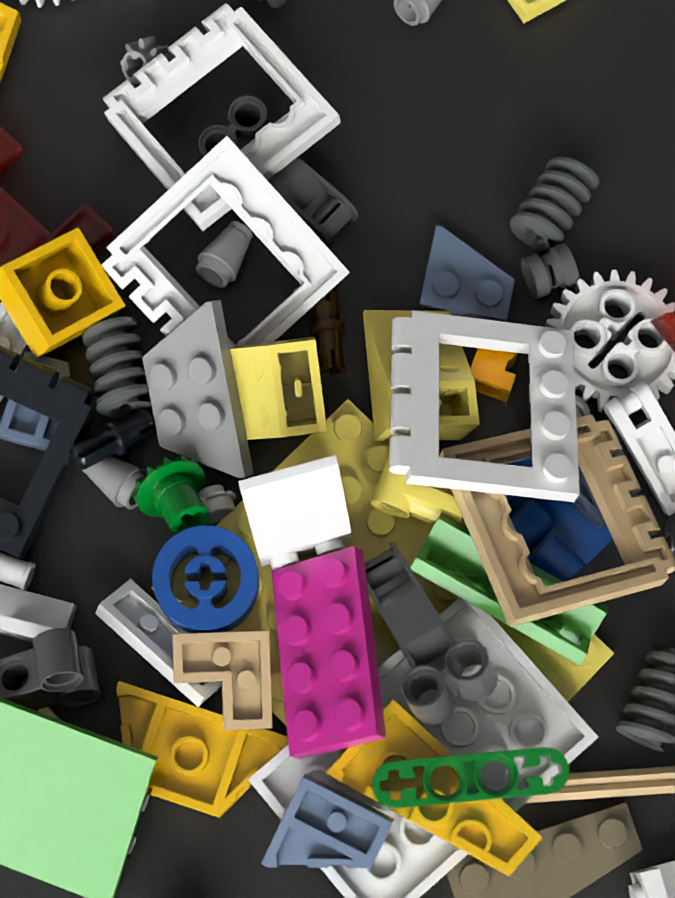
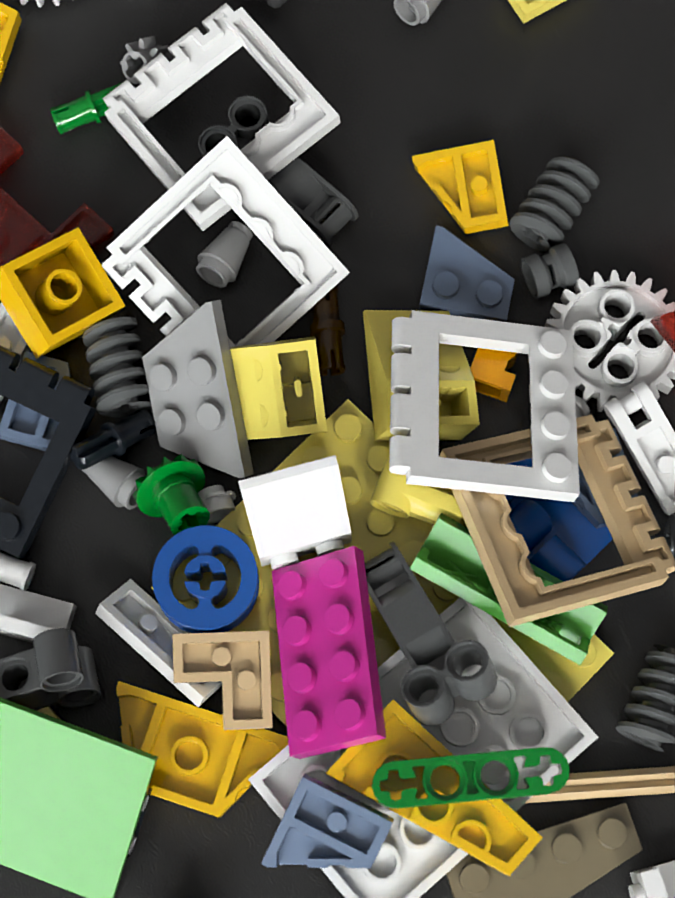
(81, 110): none -> green axle
(466, 184): none -> yellow wing

